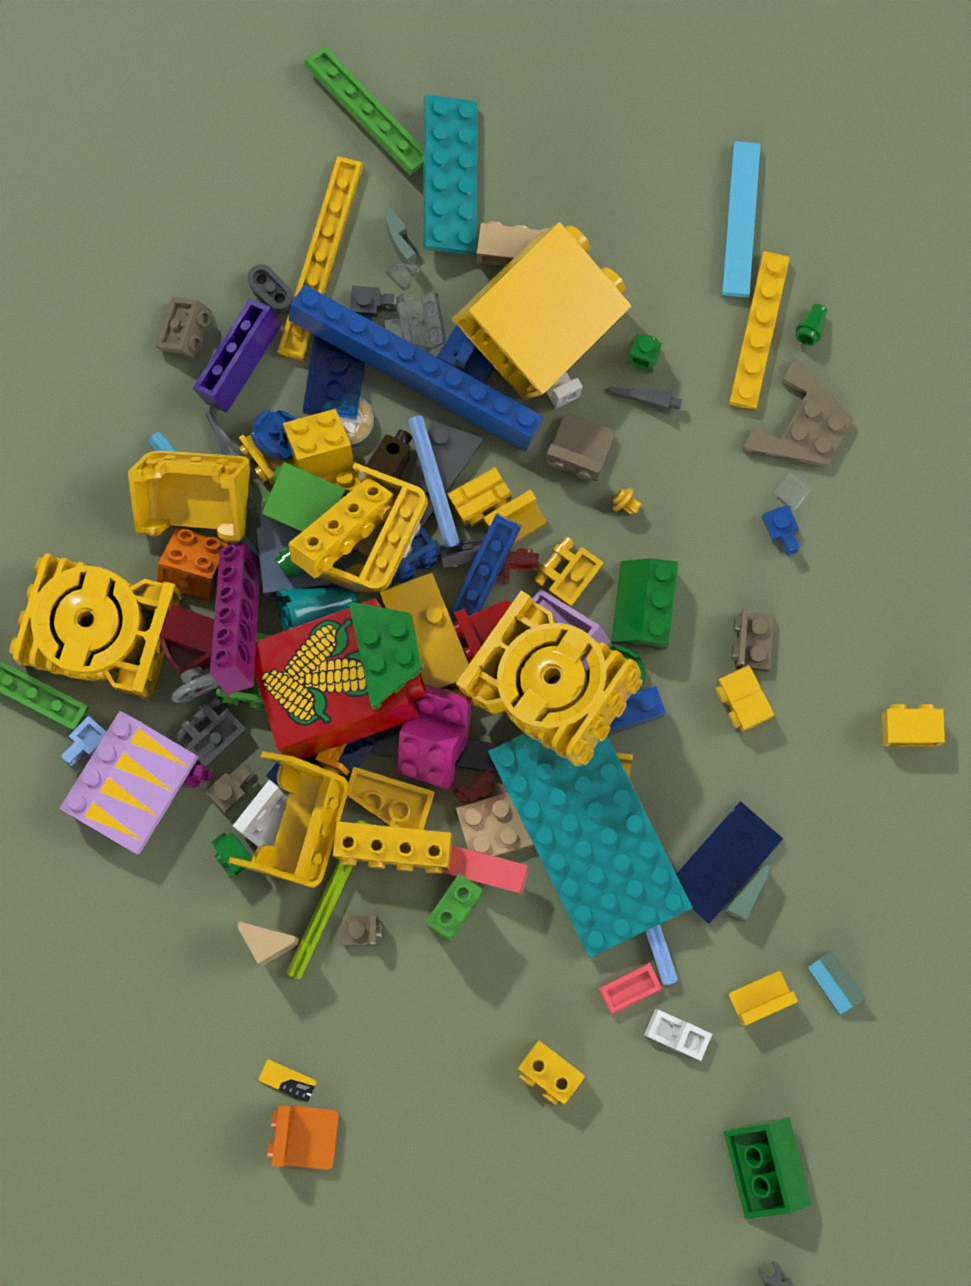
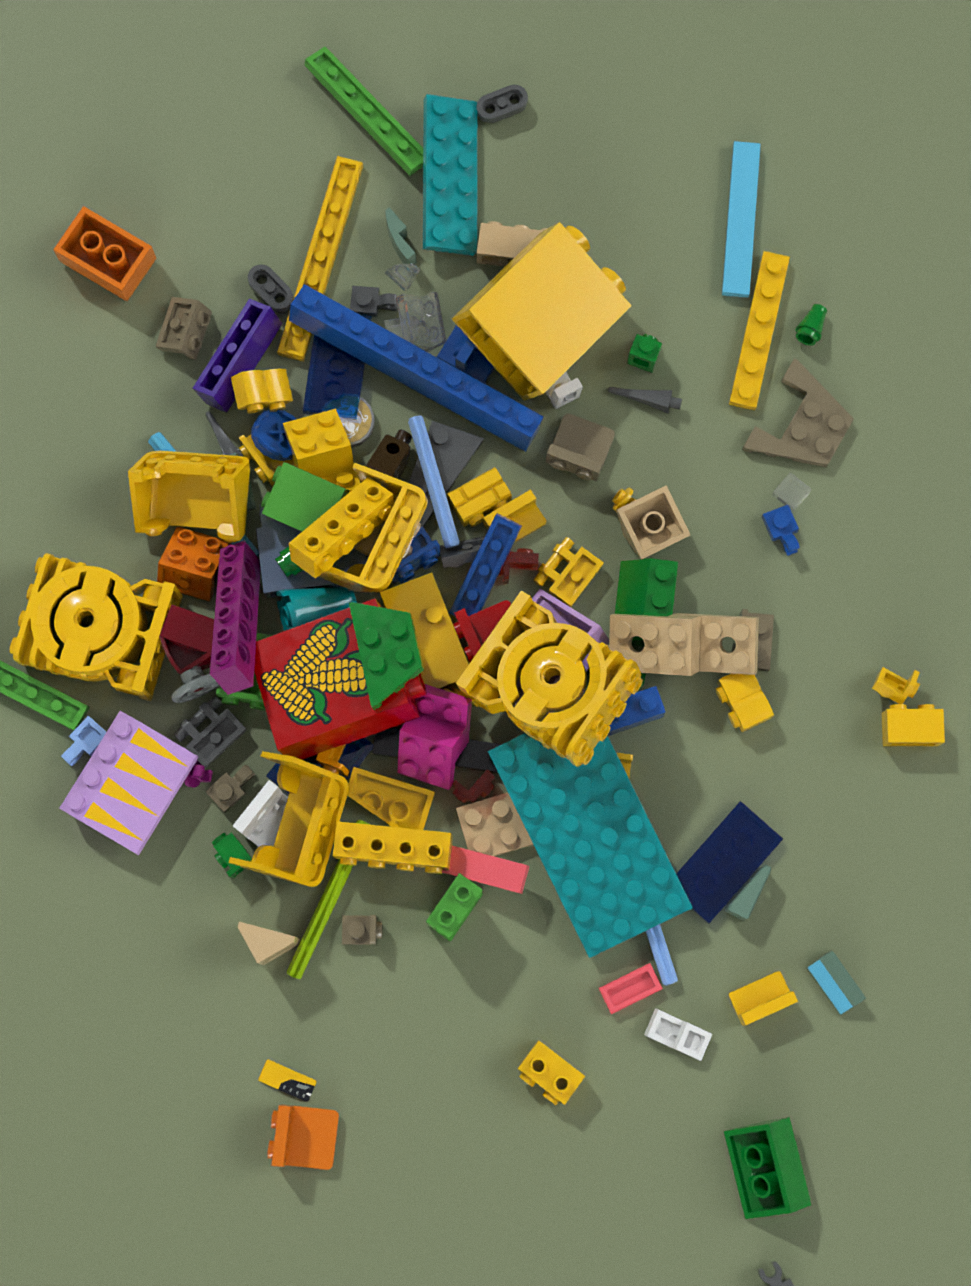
(105, 253): none -> orange brick
(262, 390): none -> yellow brick
(500, 103): none -> dark grey plate
(652, 523): none -> tan slope
(687, 643): none -> tan bracket
(895, 687): none -> yellow bracket

